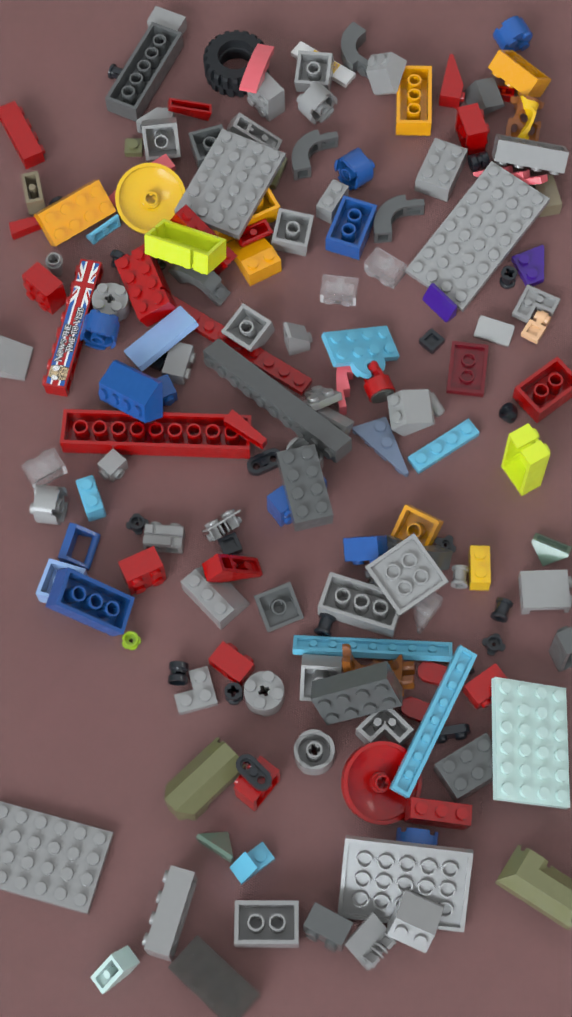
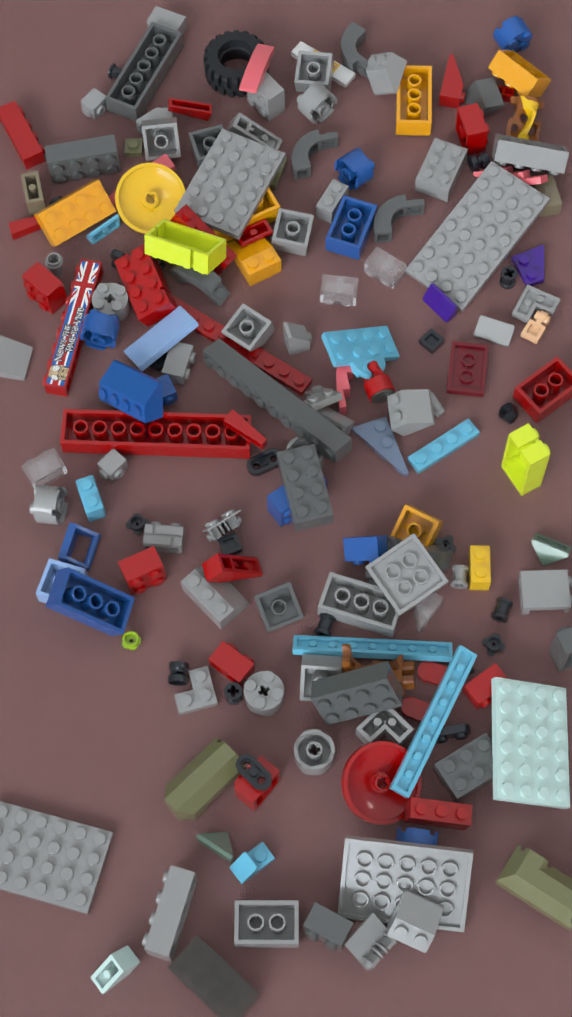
(82, 158): none -> dark grey brick
(94, 104): none -> light grey brick

